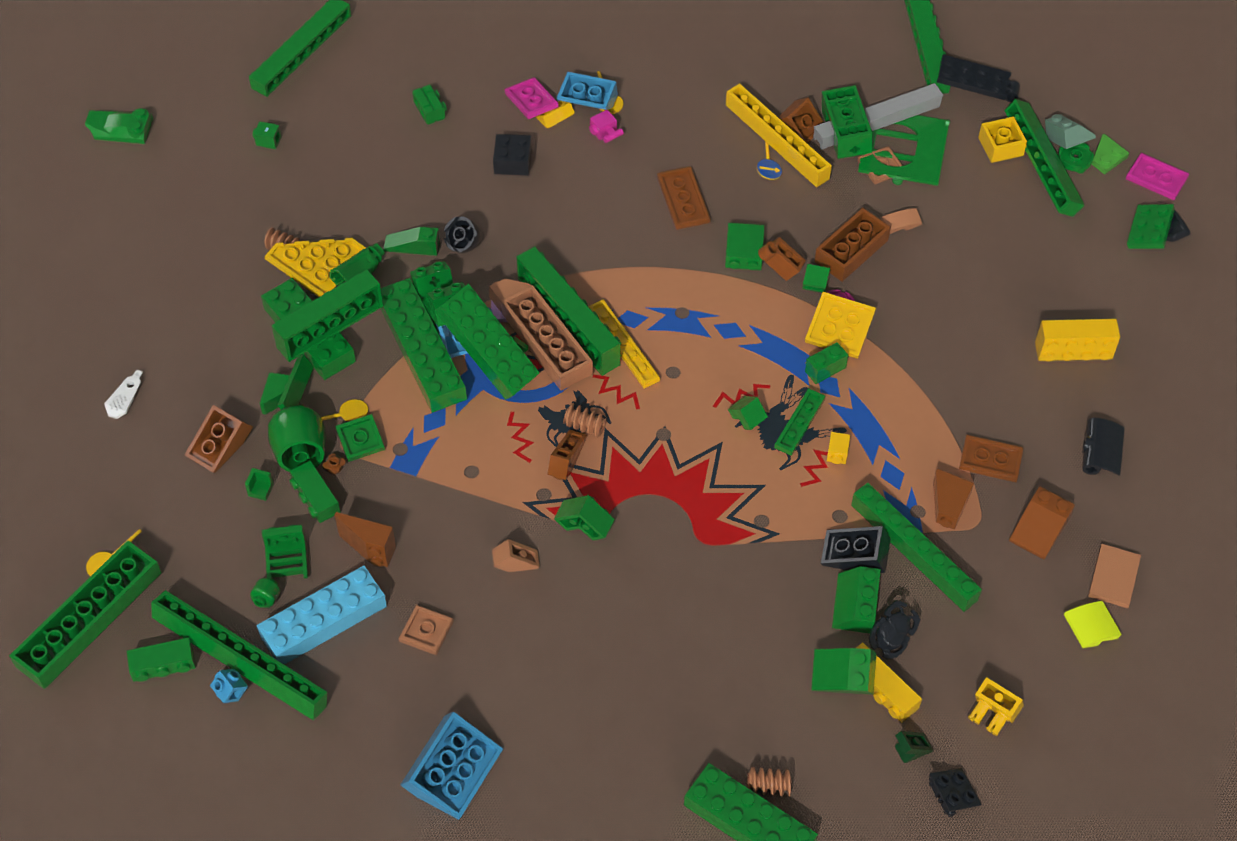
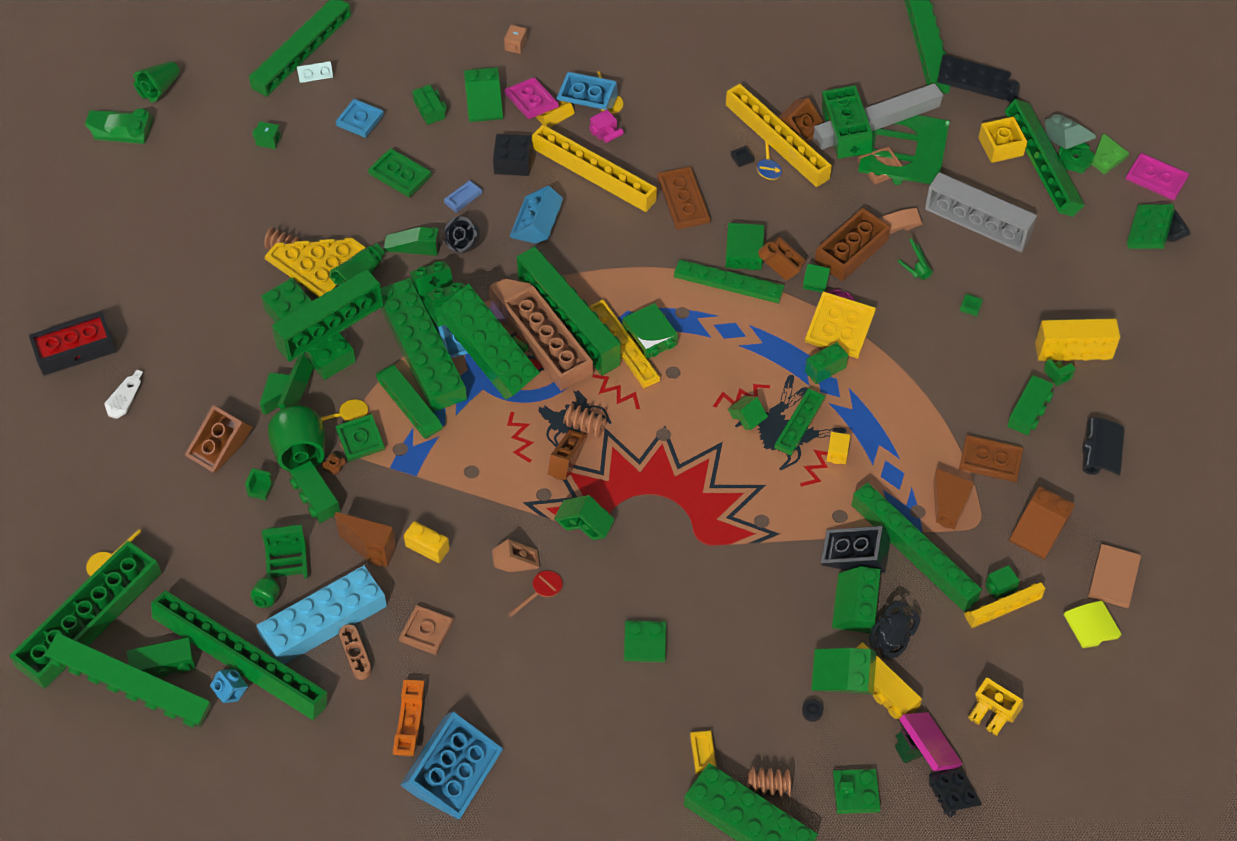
(72, 343): none -> brick
(129, 680): none -> green brick
(155, 80): none -> green cone
(315, 71): none -> light aqua hinge
(357, 643): none -> nougat beam
(359, 118): none -> dark azure plate
(399, 172): none -> green plate
(409, 401): none -> green beam
(409, 718): none -> orange slope
(426, 542): none -> yellow brick
(463, 196): none -> medium blue tile
(483, 94): none -> green slope
(515, 39): none -> nougat brick
(537, 215): none -> dark azure slope
(544, 584): none -> red piece
(594, 168): none -> yellow brick
(644, 641): none -> green plate
(651, 330): none -> green panel
(702, 750): none -> yellow tile
(729, 281): none -> green plate
(742, 156): none -> black tile
(812, 710): none -> black tile
(856, 791): none -> green hinge
(922, 268): none -> green plant
(930, 741): none -> dark pink tile
(971, 305): none -> green tile
(980, 212): none -> light grey brick
(1002, 582): none -> green brick
(1005, 605): none -> yellow hinge
(1031, 405): none -> green brick
(1058, 373): none -> green panel

